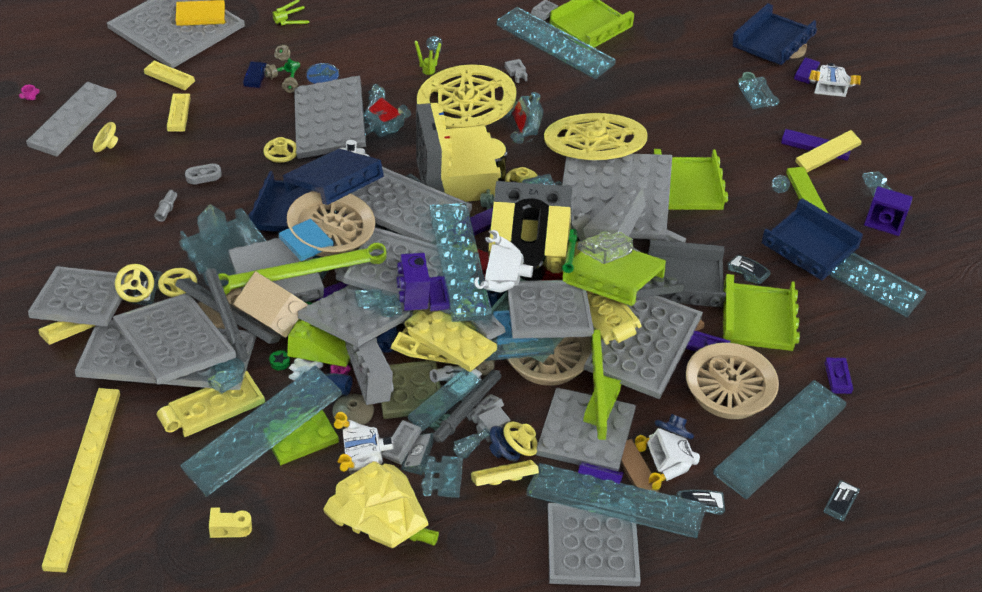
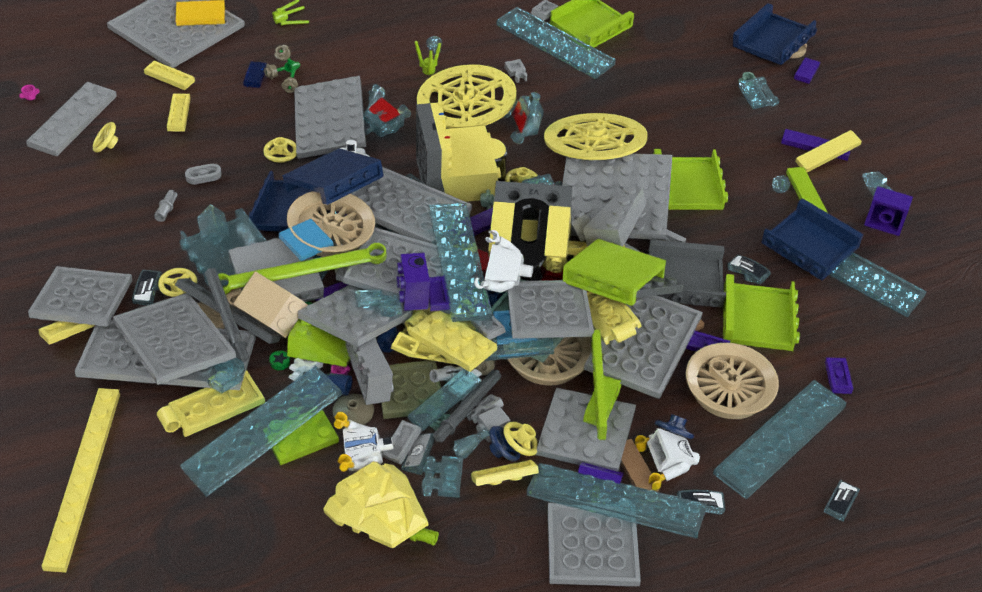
(135, 276): light yellow piece -> none
(229, 524): light yellow leg -> none
(322, 73): clear light blue piece -> none
(568, 266): green piece -> none
(606, 247): clear plate -> none
(833, 80): white torso -> none

